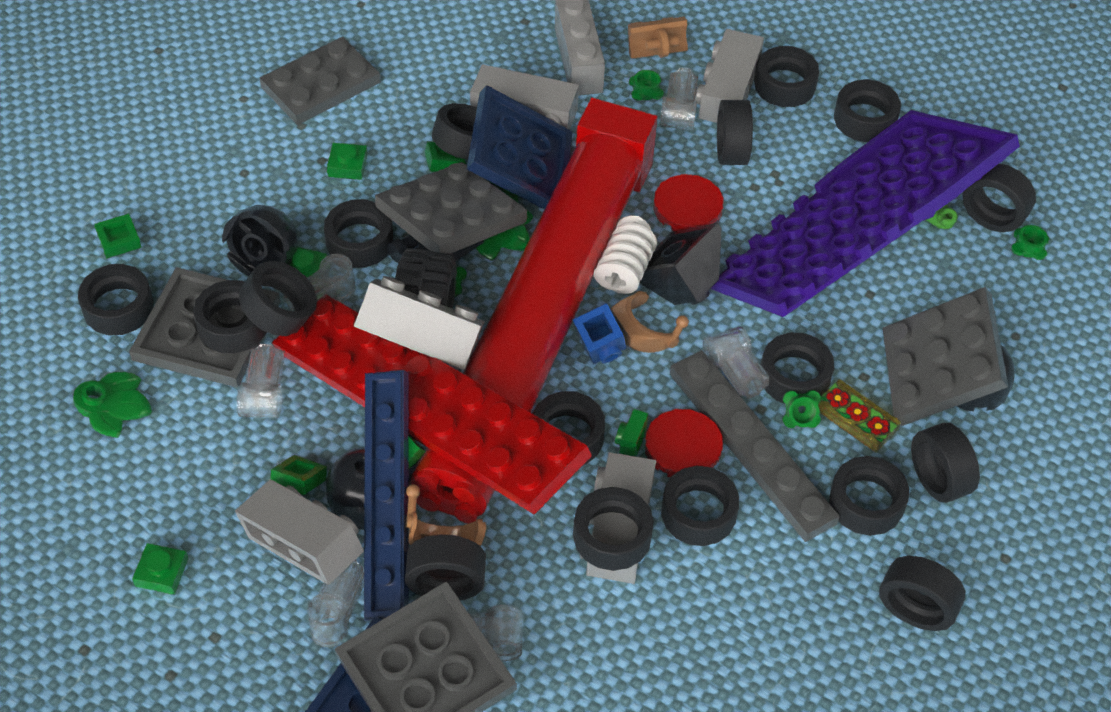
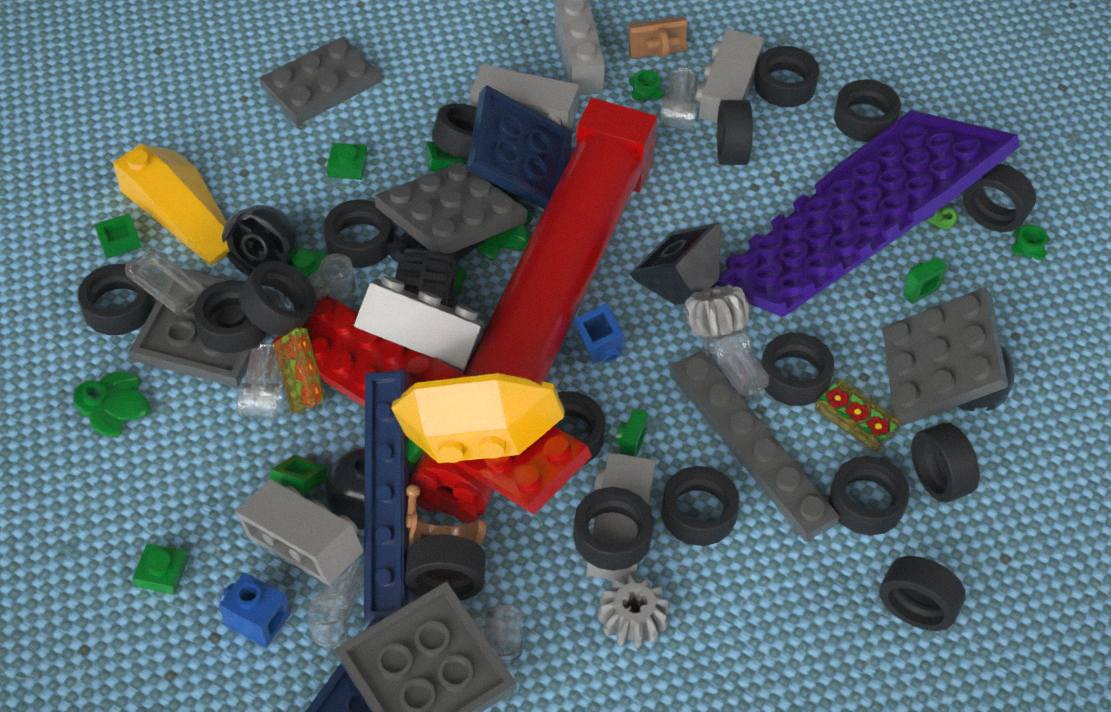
(164, 281): none -> clear tile
(175, 197): none -> yellow wedge
(254, 609): none -> blue brick
(299, 371): none -> clear yellow tile
(477, 416): none -> yellow wedge
(626, 255): white piece -> none
(633, 597): none -> light grey gear
(637, 335): medium nougat helmet -> none
(682, 441): red tile -> none
(688, 202): red tile -> none
(717, 311): none -> light grey gear
(809, 417): green plate -> none
(924, 279): none -> green plate

